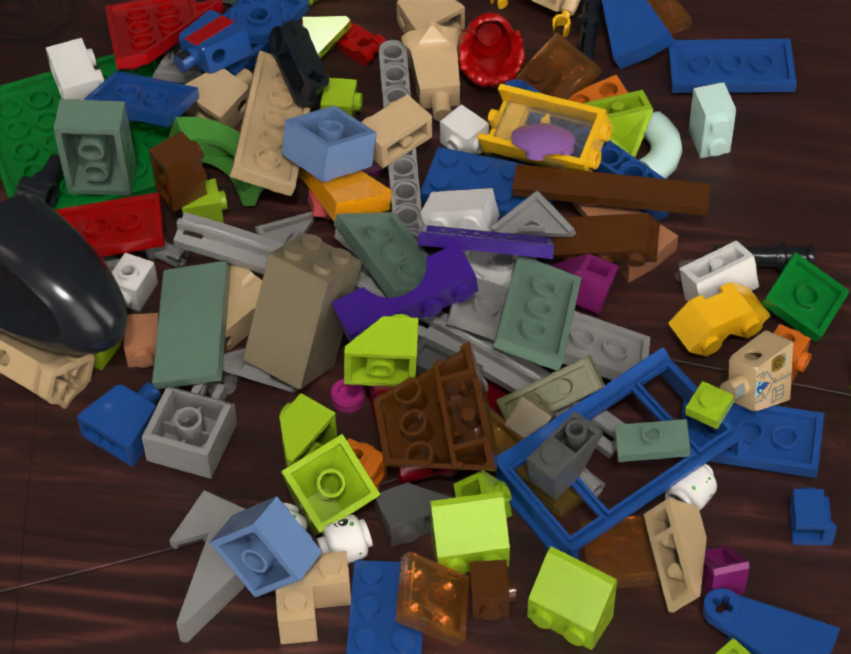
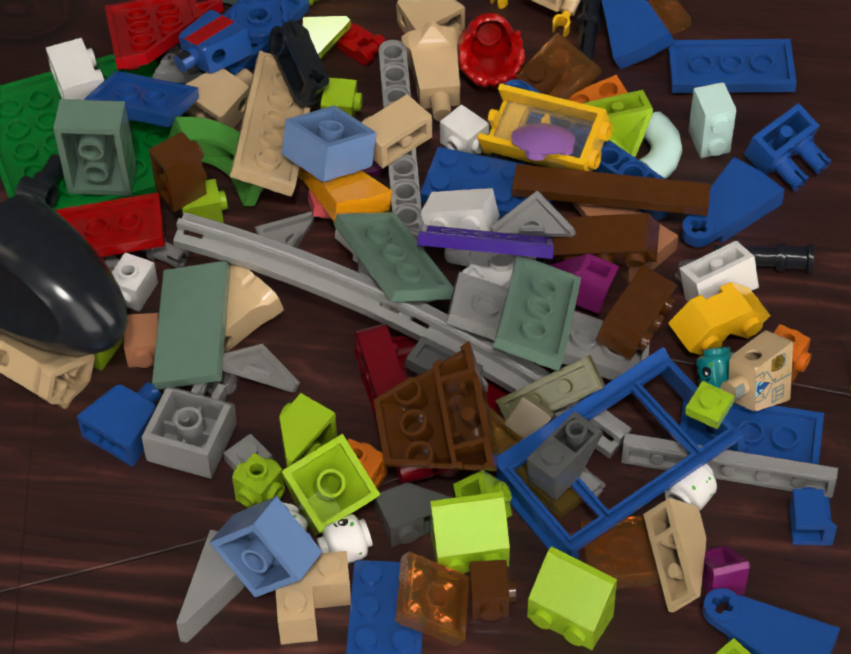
(206, 514): light grey tile -> none
(243, 450): none -> light grey plate
(257, 481): none -> lime brick
(294, 317): dark tan brick -> none
(347, 397): dark pink tile -> none
(383, 353): lime slope -> none
(446, 281): dark purple arch -> none
(637, 313): none -> reddish brown brick
(652, 440): sand green plate -> none
(714, 366): none -> teal head
(733, 465): none -> light grey tile
(735, 202): none -> blue piece
(783, 138): none -> blue brick
(805, 297): green plate -> none

